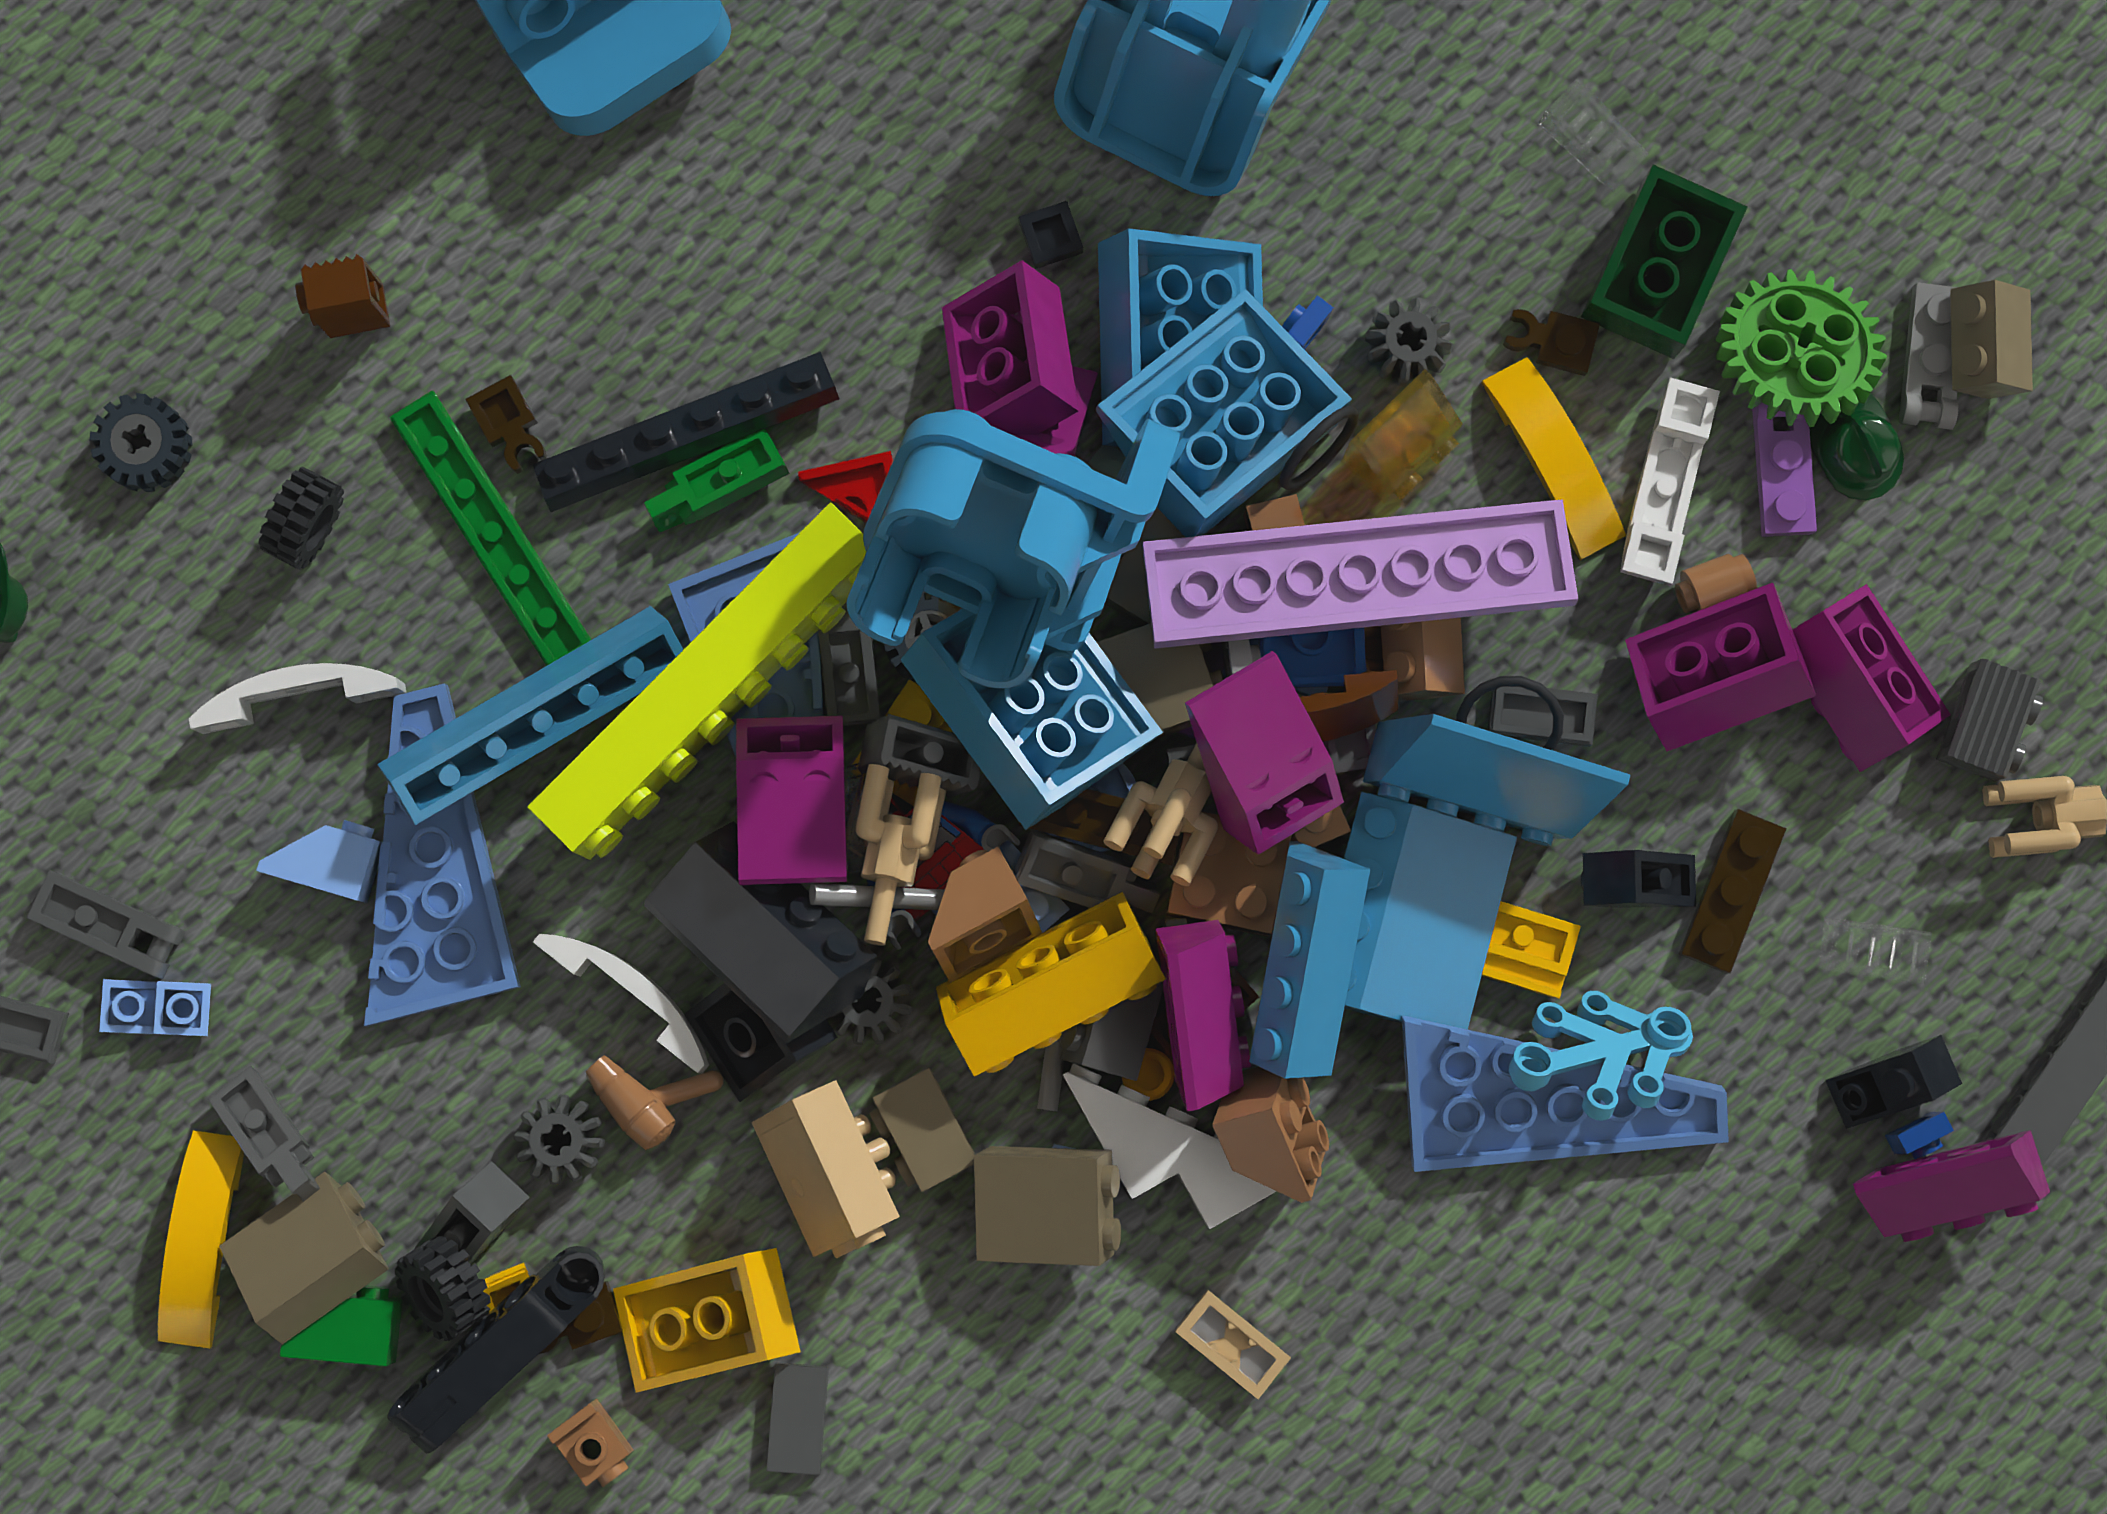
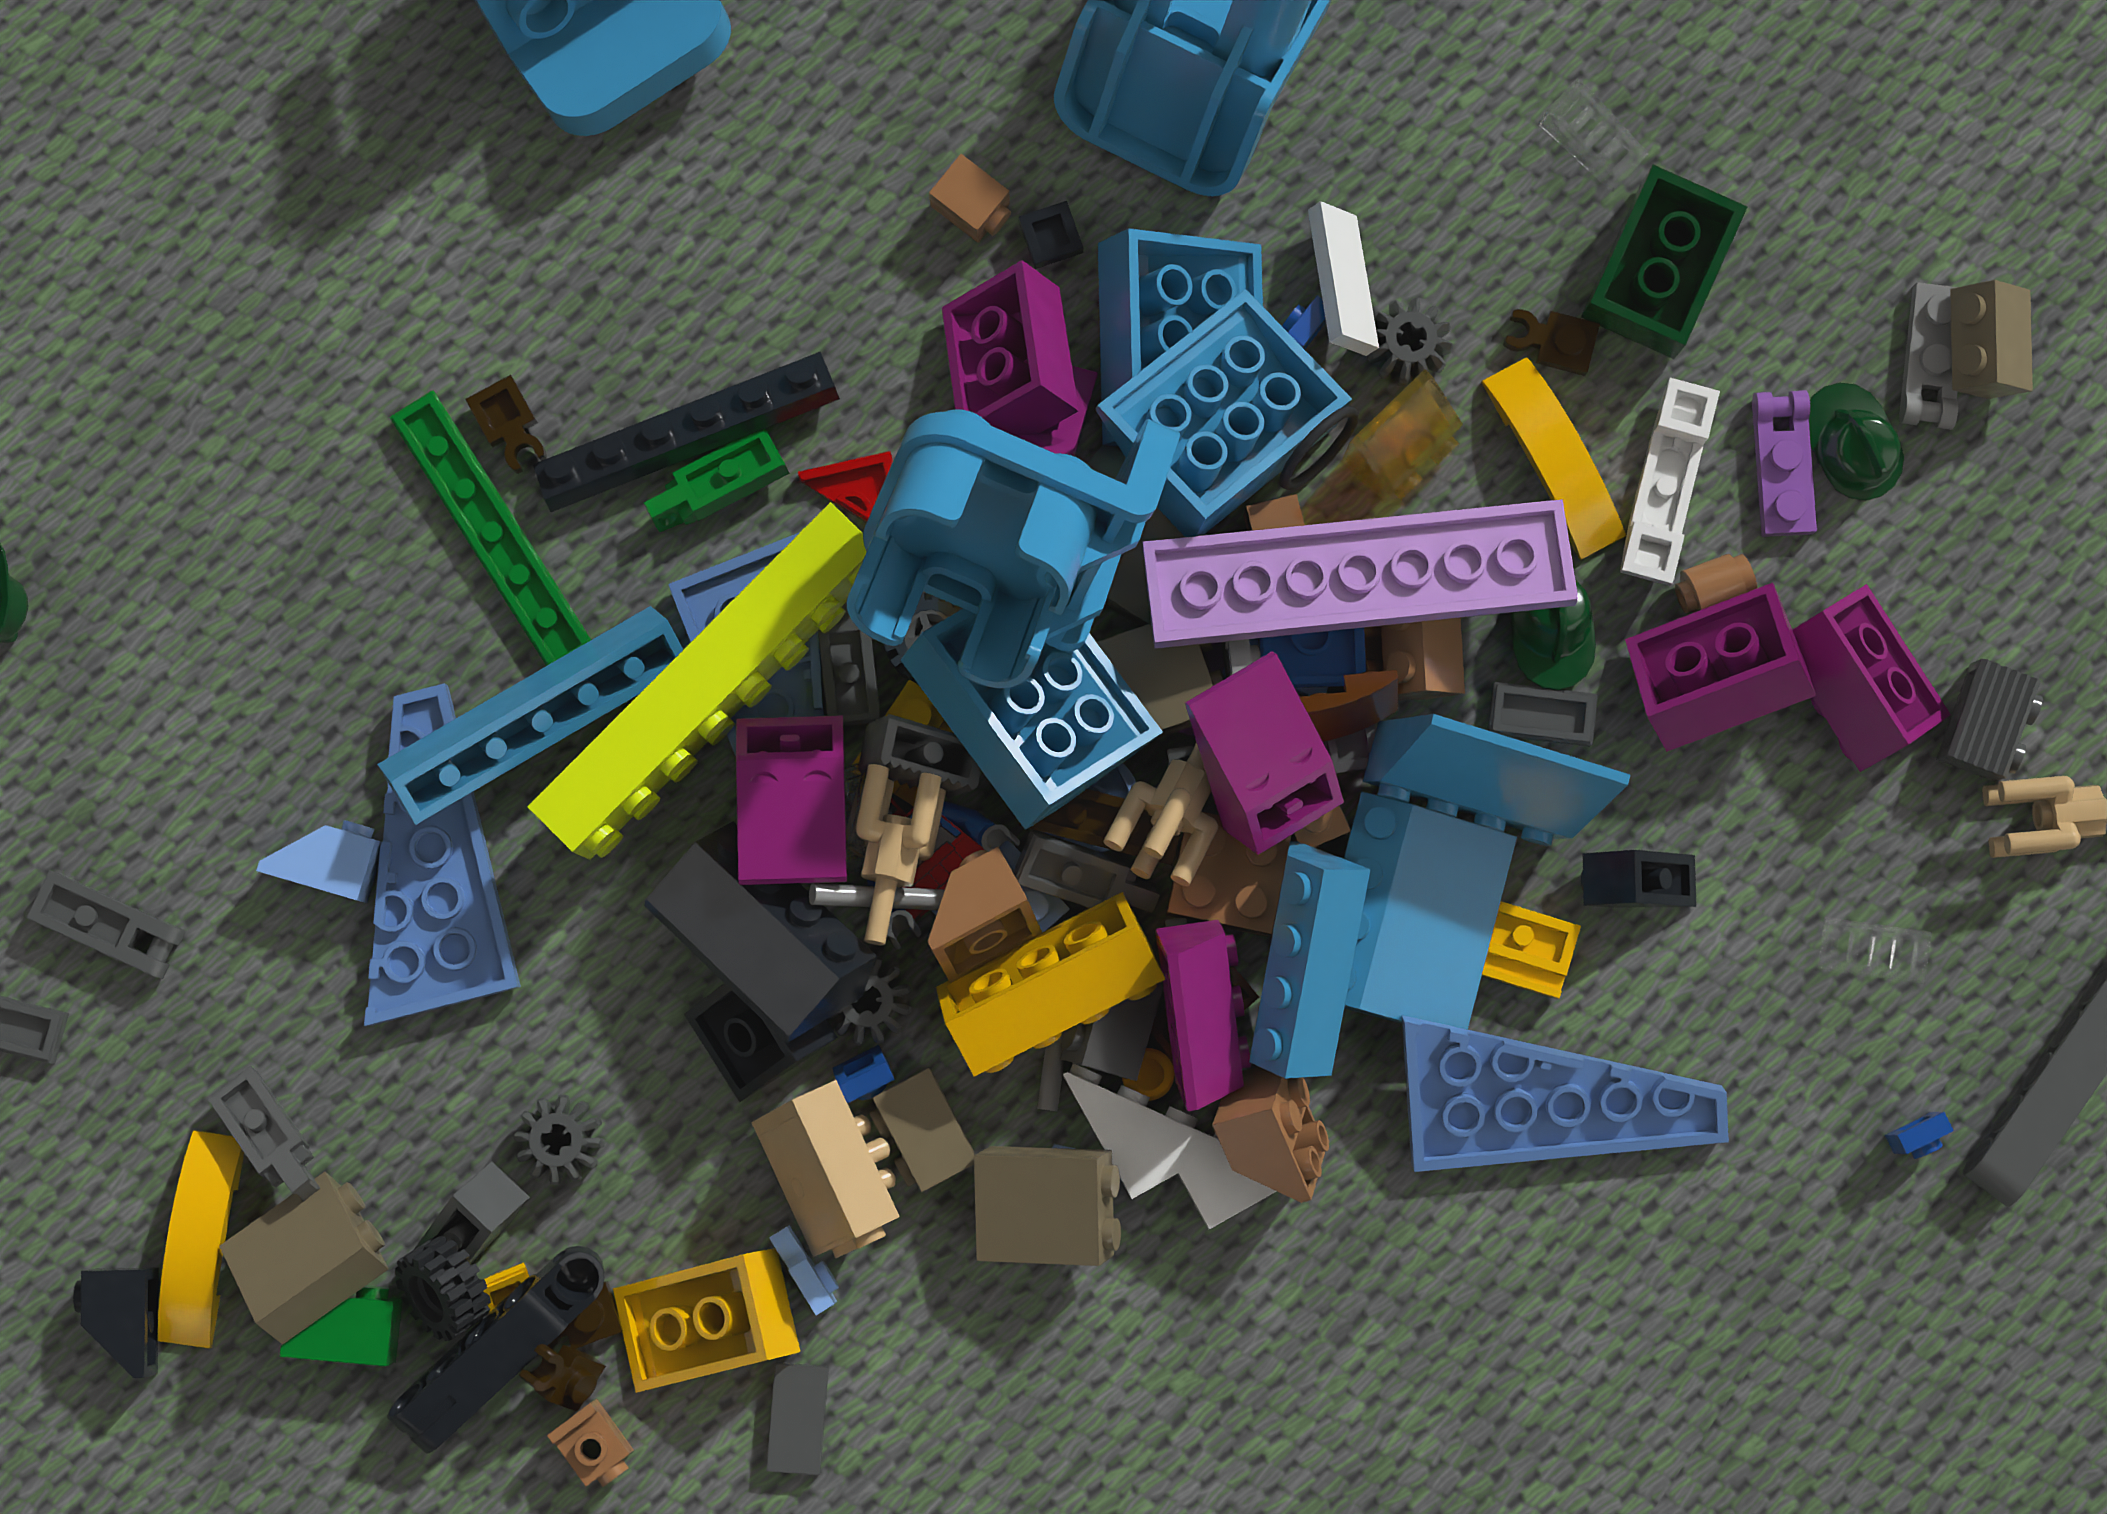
(122, 1314): none -> black slope
(155, 1007): light blue slope -> none
(156, 454): black wheel -> none
(233, 706): white slope -> none
(301, 518): black tyre -> none
(343, 297): reddish brown brick -> none
(564, 1376): none -> dark brown plate
(644, 1111): medium nougat piece -> none
(677, 1036): white slope -> none
(813, 1280): none -> light blue plate
(863, 1075): none -> blue plate
(971, 199): none -> medium nougat brick
(1232, 1344): tan piece -> none
(1343, 279): none -> white tile
(1517, 681): black piece -> none
(1555, 644): none -> dark green piece
(1662, 1033): medium azure plant -> none
(1732, 891): dark brown plate -> none
(1800, 348): bright green gear -> none
(1894, 1082): black slope -> none
(1955, 1187): magenta slope -> none

